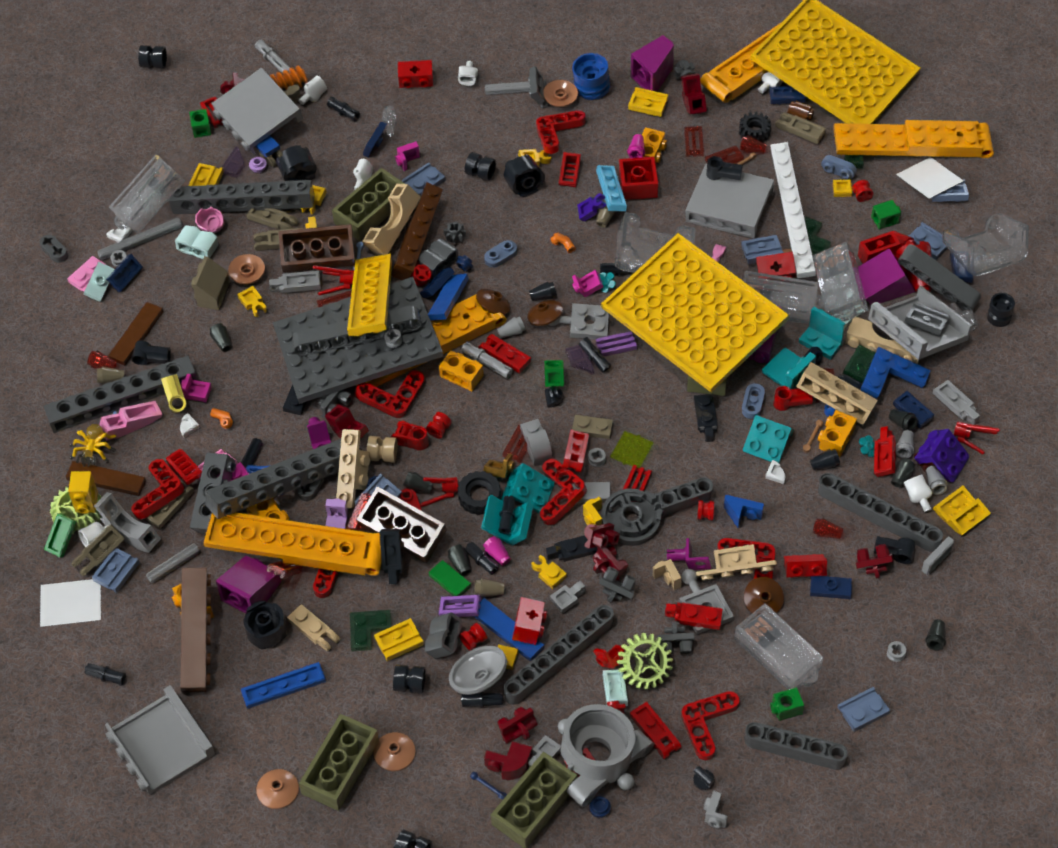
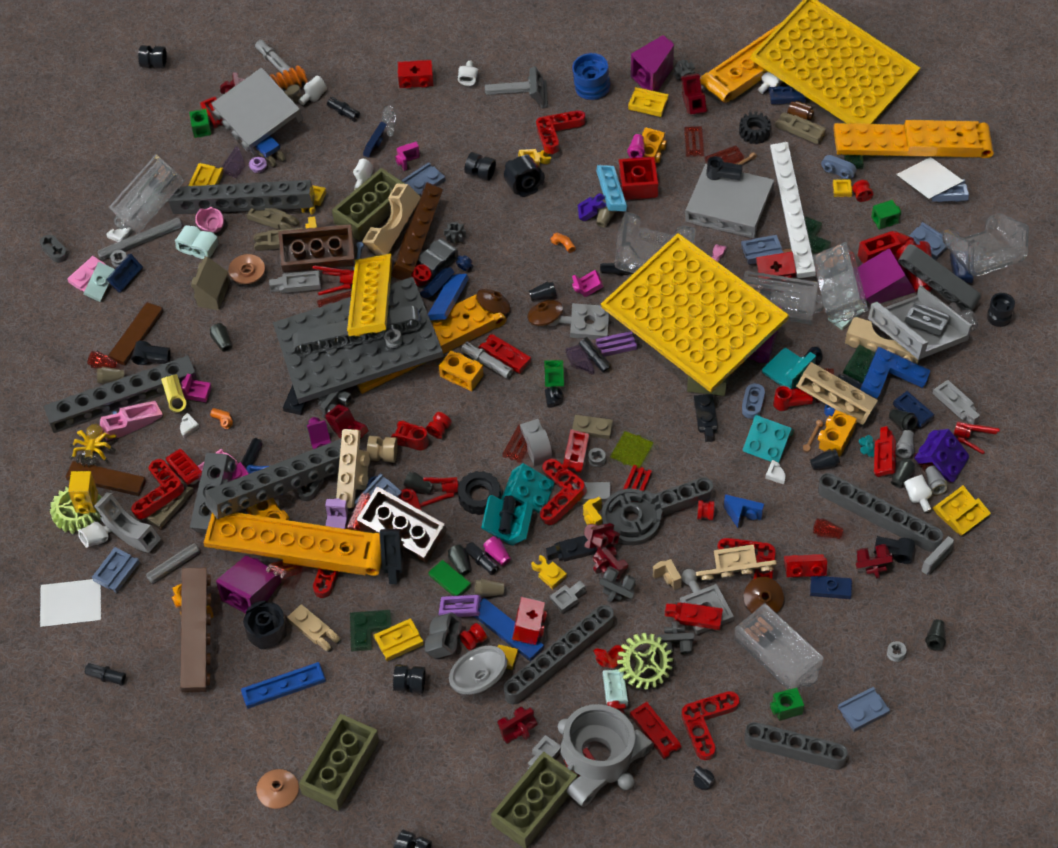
(60, 535): green tile -> none
(99, 548): dark tan hinge -> none
(160, 742): light grey panel -> none
(252, 299): yellow plate -> none
(296, 164): black brick -> none
(392, 401): red beam -> none
(396, 759): nougat dish -> none
(474, 776): dark blue hinge -> none
(481, 699): black axle -> none
(500, 469): pearl gold bracket -> none
(501, 253): sand blue plate -> none
(512, 327): light grey cone -> none
(512, 765): dark red brick -> none
(560, 93): nougat dish -> none
(573, 158): red slope -> none
(600, 807): dark blue plate -> none
(607, 281): teal plant -> none
(686, 554): magenta bracket -> none
(712, 817): light grey bracket -> none
(752, 145): clear red cone -> none
(823, 332): teal bracket -> none

